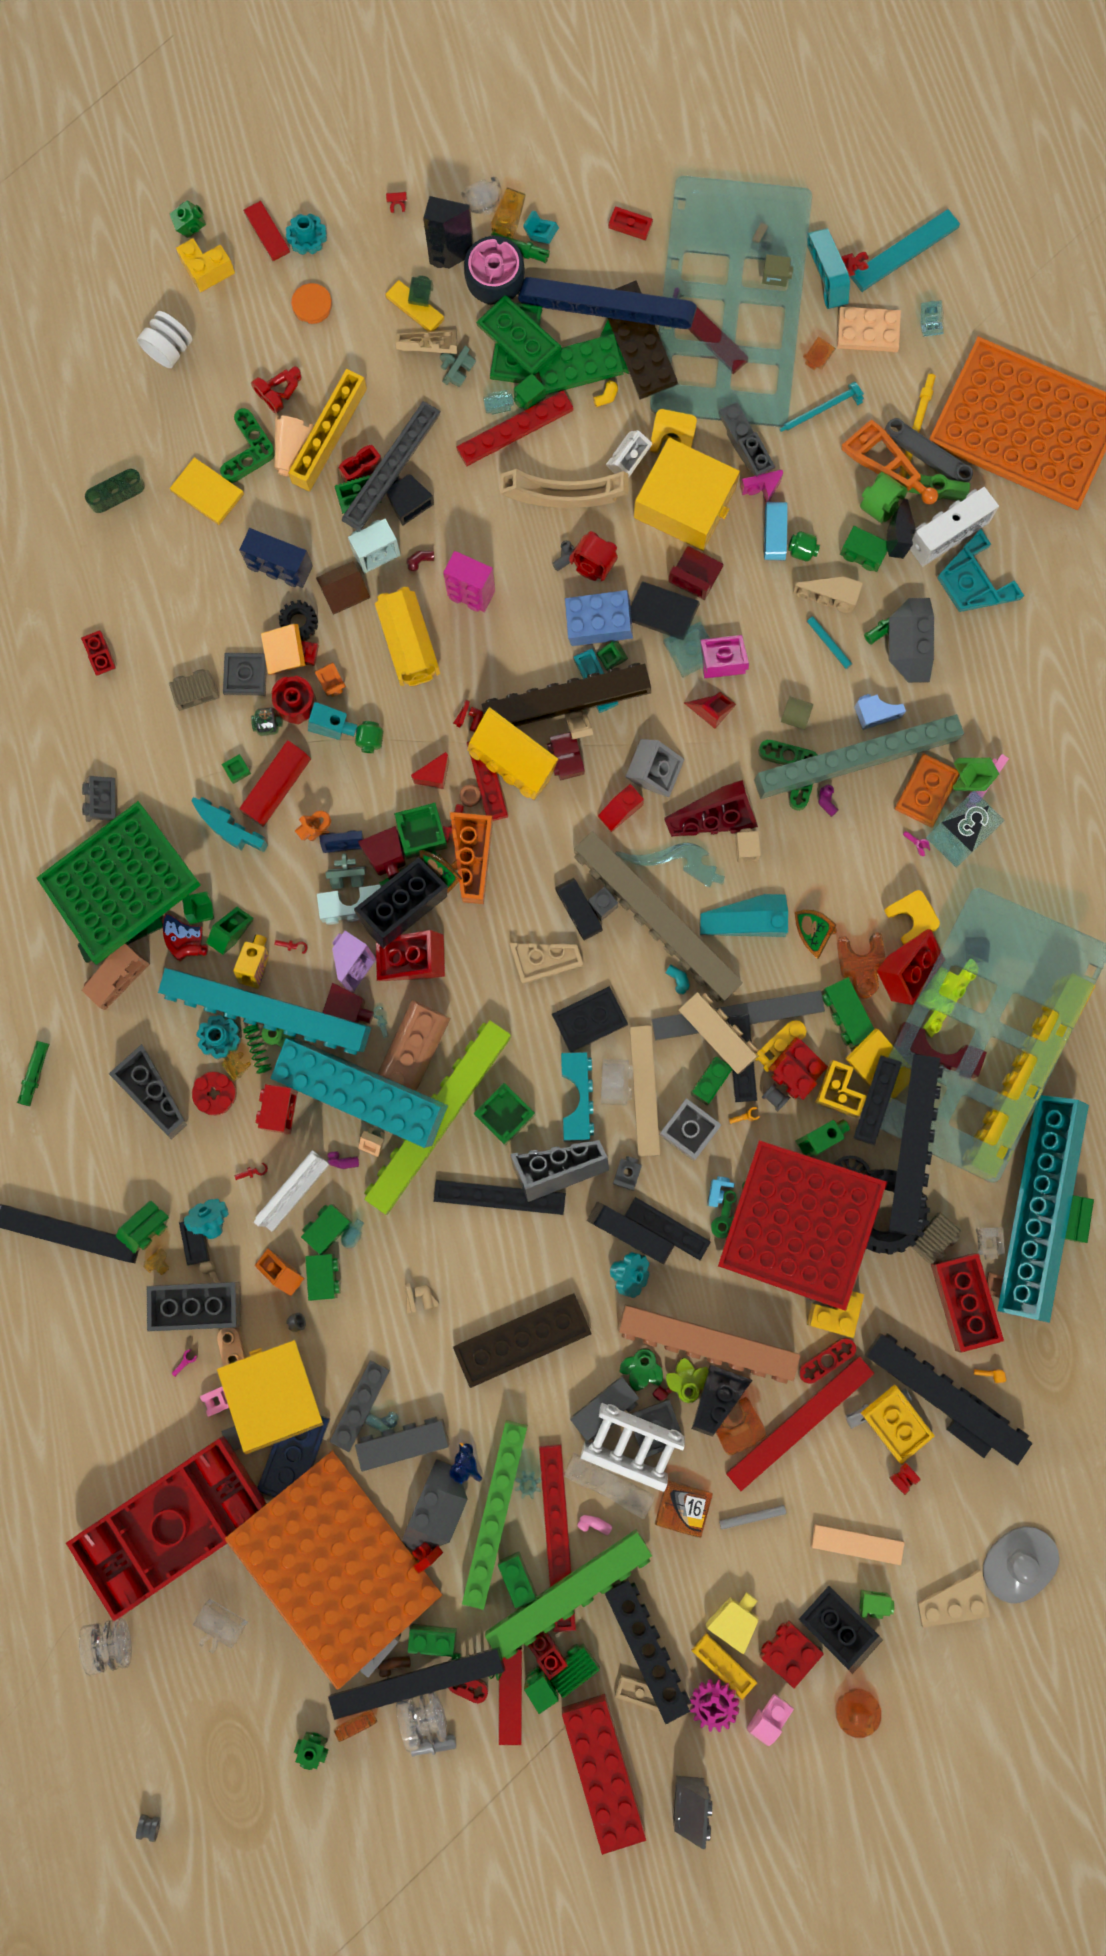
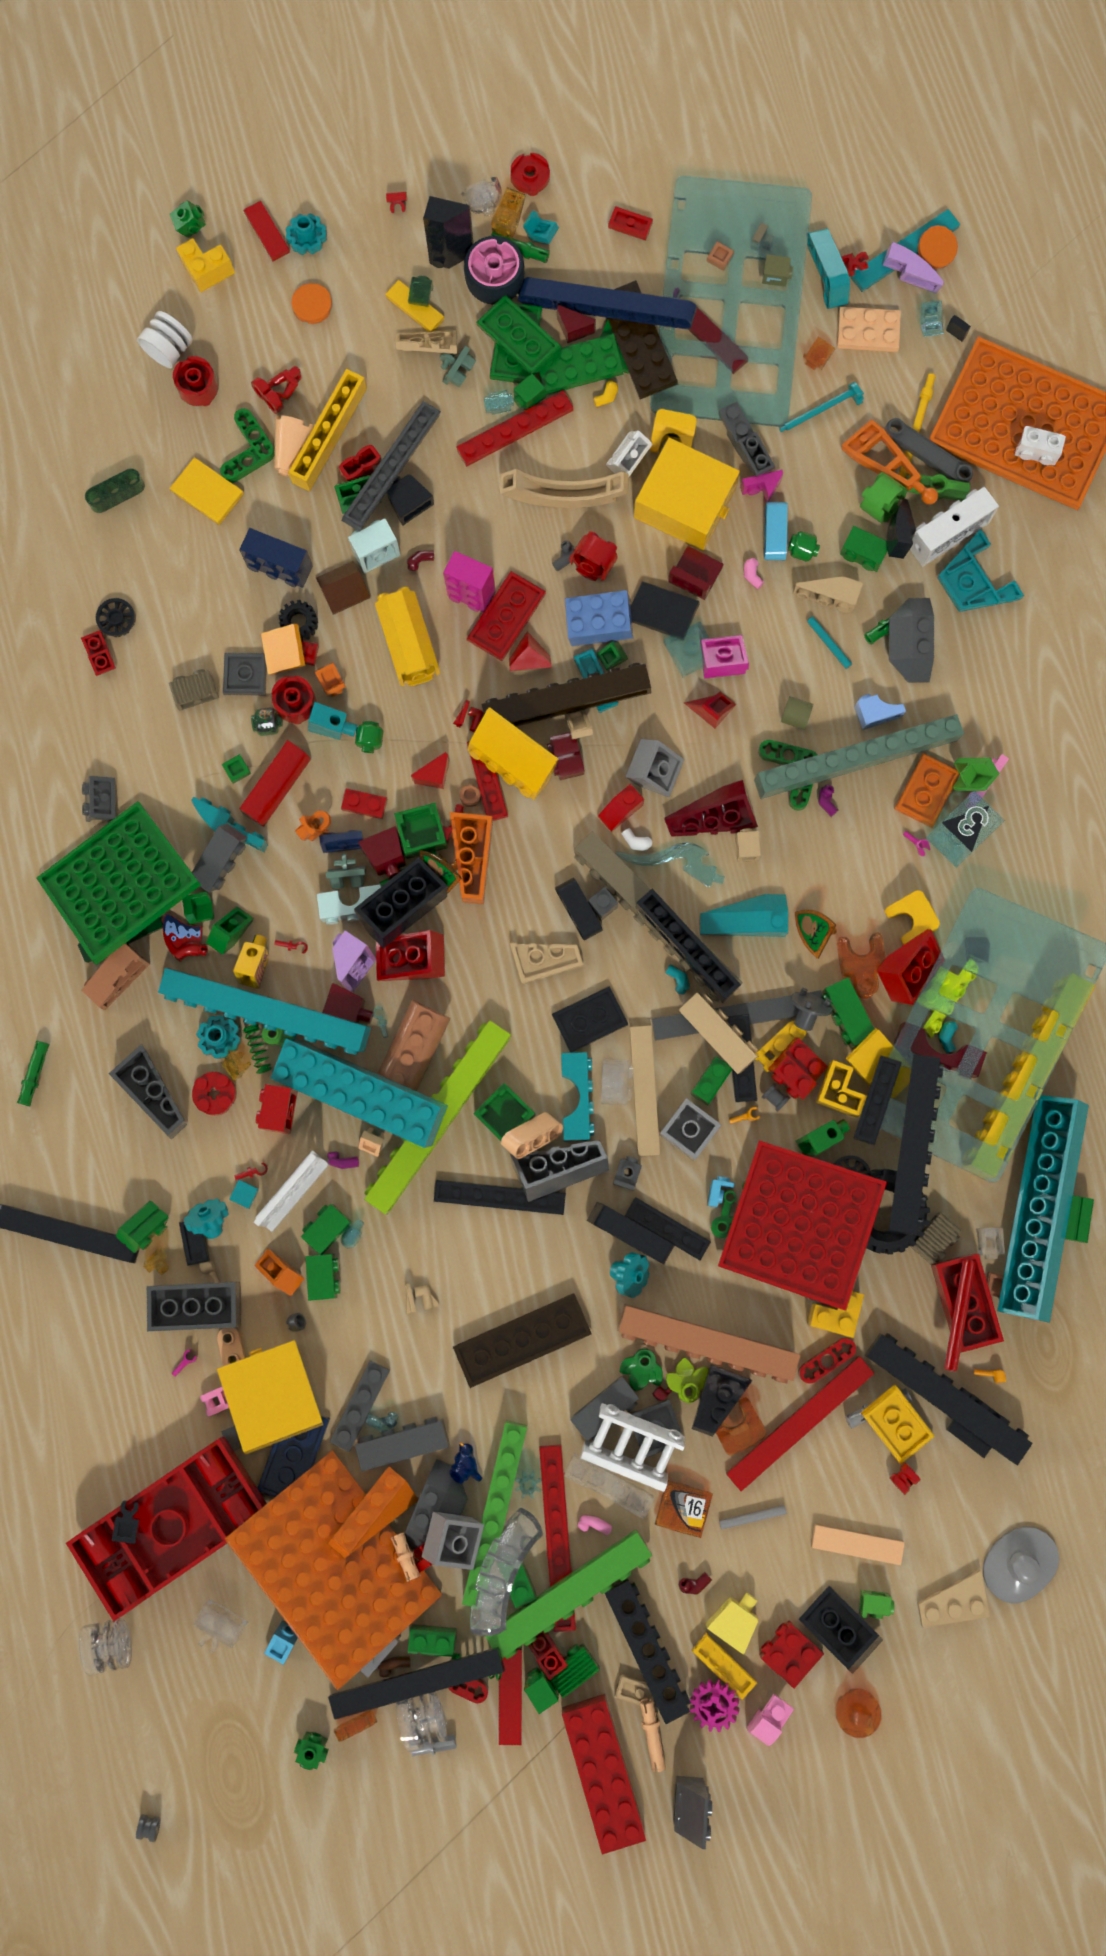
(115, 617): none -> black wheel
(127, 1526): none -> black plate
(195, 381): none -> red brick
(219, 857): none -> dark grey brick
(244, 1194): none -> teal tile
(281, 1643): none -> medium azure bracket
(364, 803): none -> red plate
(379, 1507): none -> orange wedge
(405, 1556): none -> light nougat pin
(452, 1540): none -> light grey brick
(499, 1572): none -> clear brick
(506, 616): none -> red tile
(529, 655): none -> red slope
(530, 184): none -> red plate
(532, 1135): none -> light nougat beam
(575, 324): none -> dark red slope
(636, 843): none -> white arm
(650, 1725): none -> light nougat pin
(687, 945): none -> black brick
(694, 1586): none -> dark red arm
(720, 256): none -> nougat tile
(750, 570): none -> bright pink arm
(809, 1008): none -> dark grey piece
(912, 268): none -> lavender slope
(937, 246): none -> orange tile
(946, 1034): none -> teal arm
(958, 328): none -> black tile
(960, 1315): none -> red axle
(1040, 445): none -> white bracket

